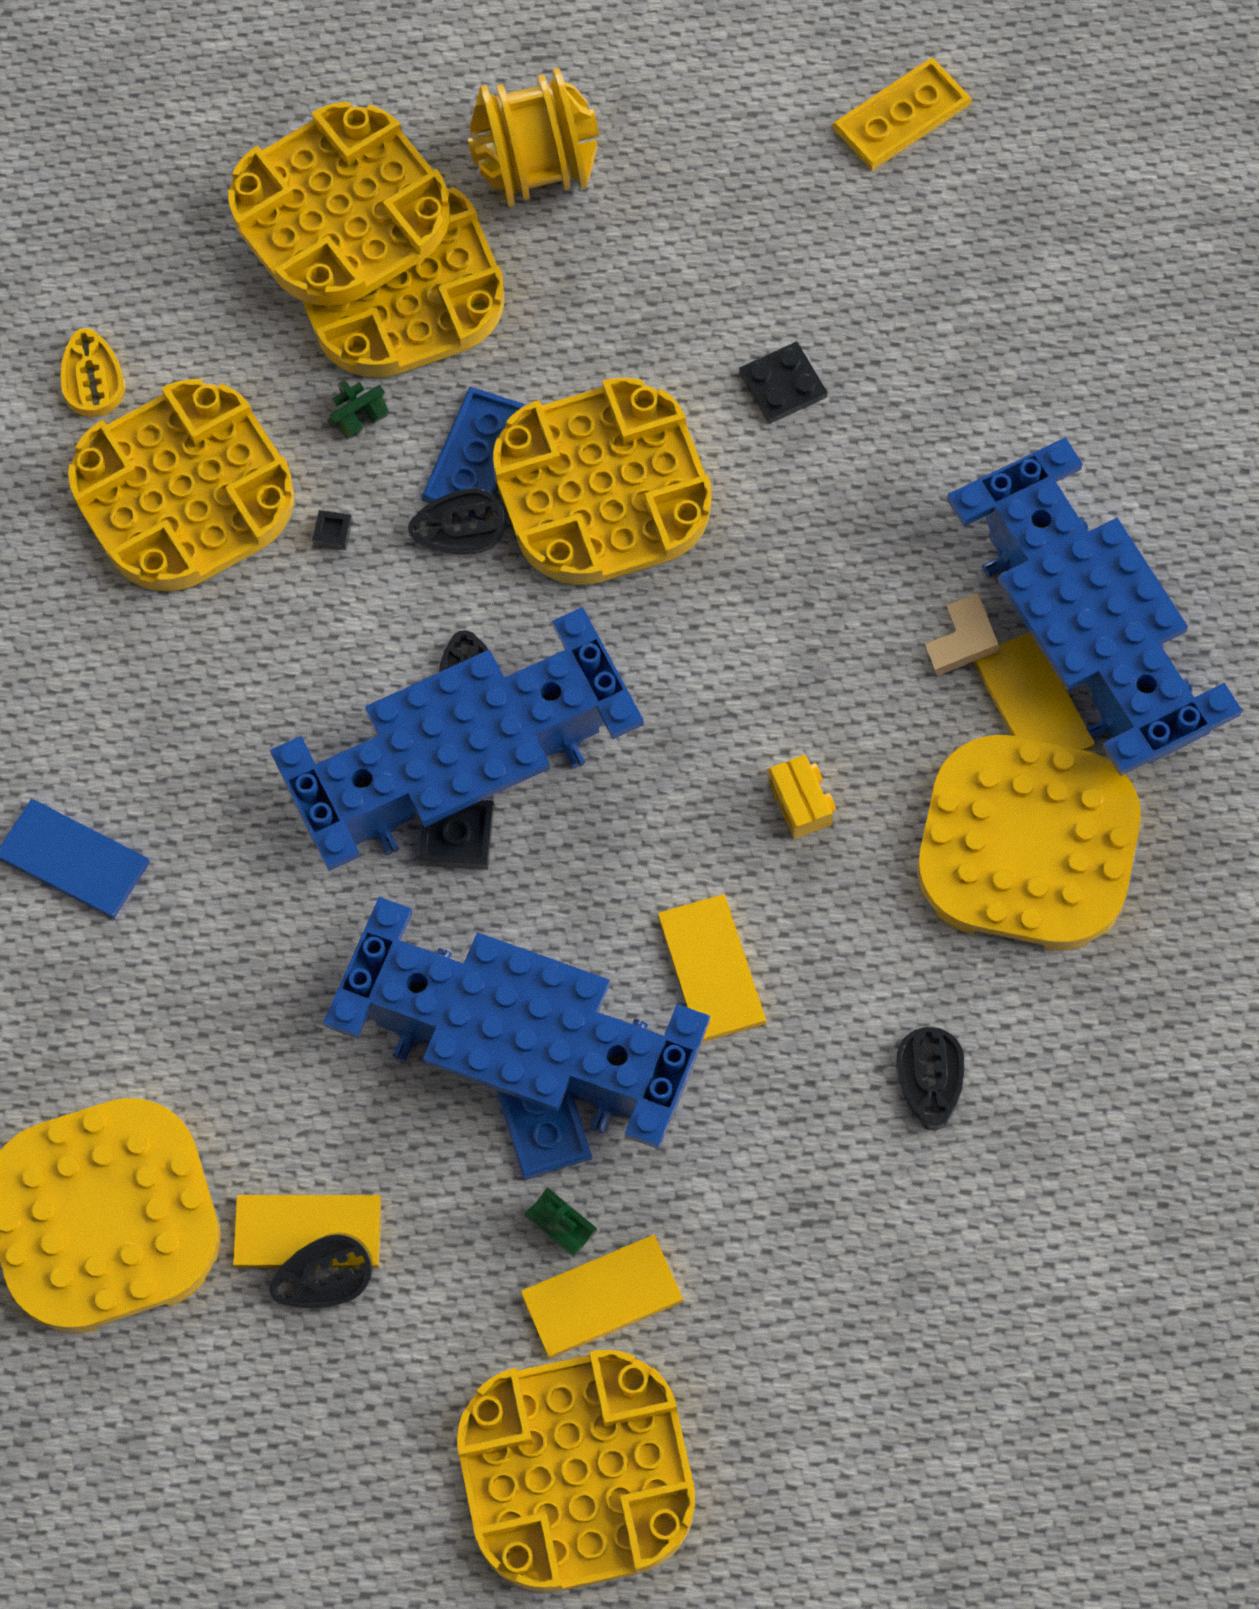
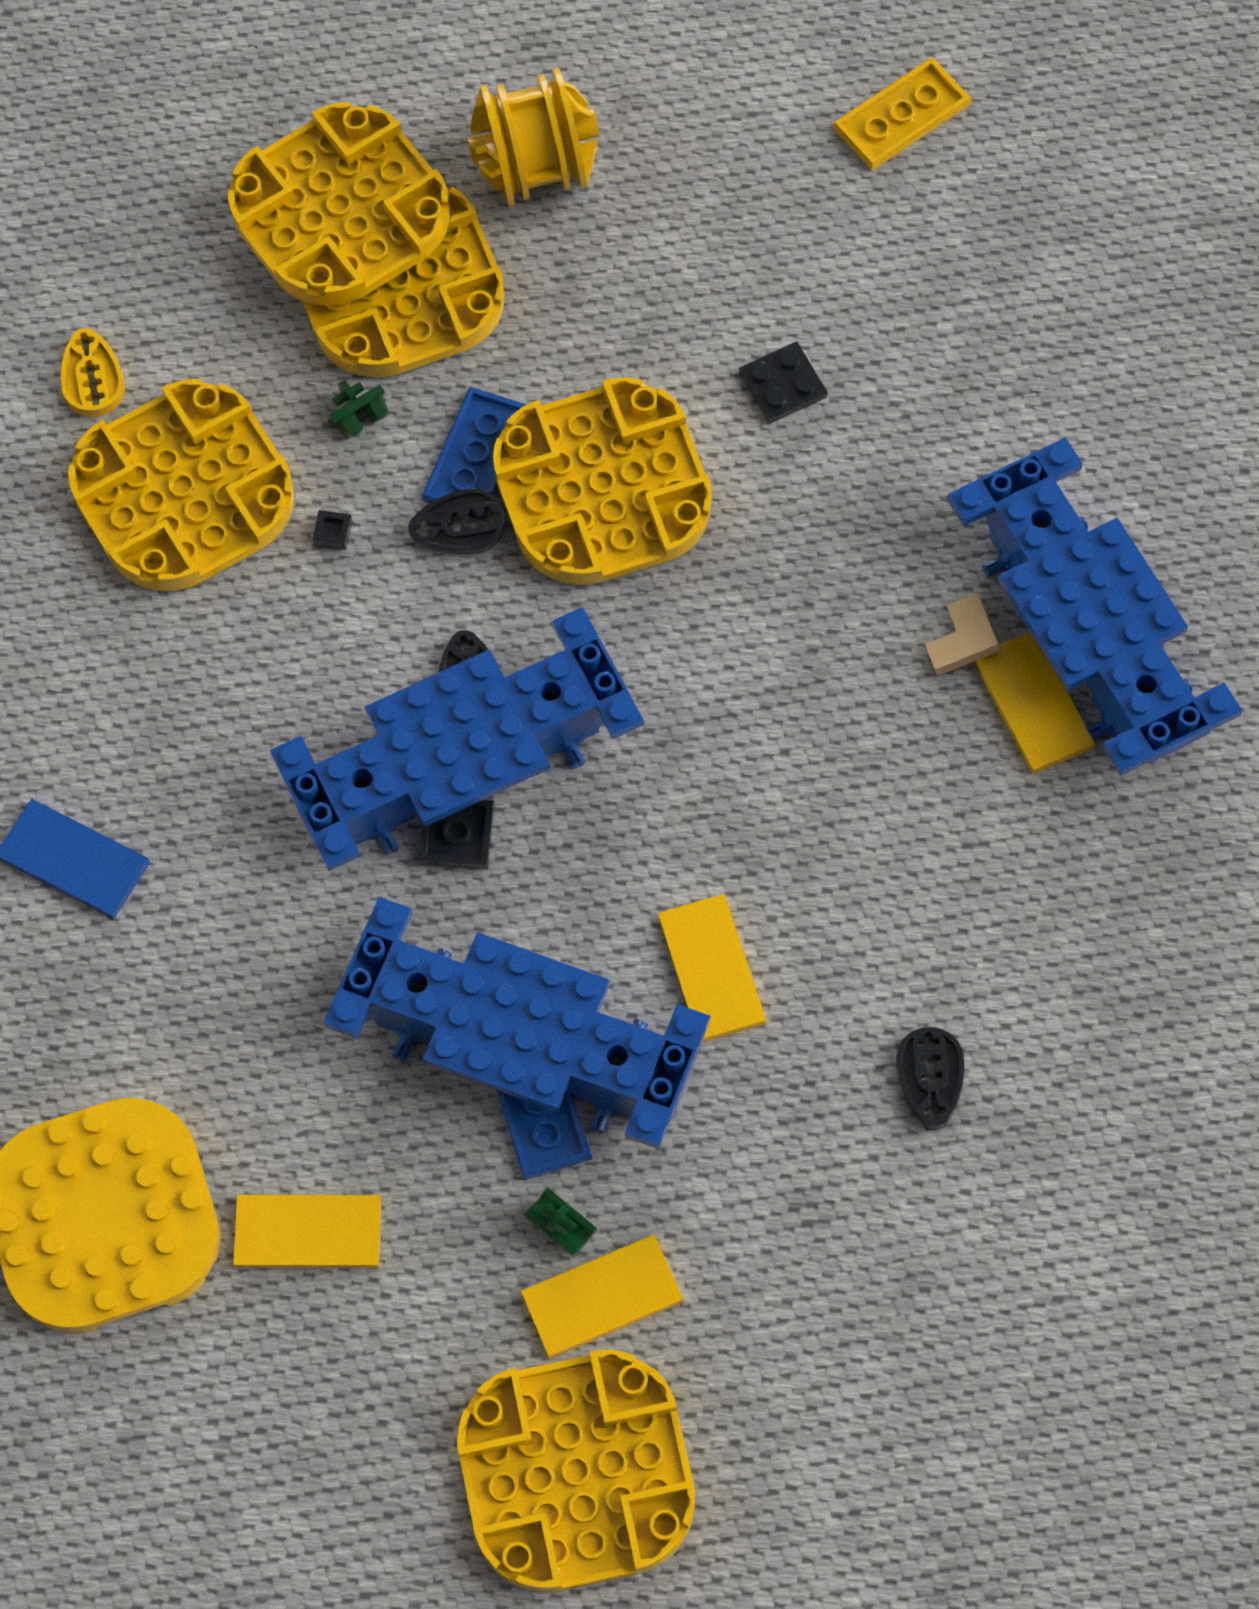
(335, 1290): black piece -> none
(800, 796): yellow brick -> none
(1029, 841): yellow plate -> none

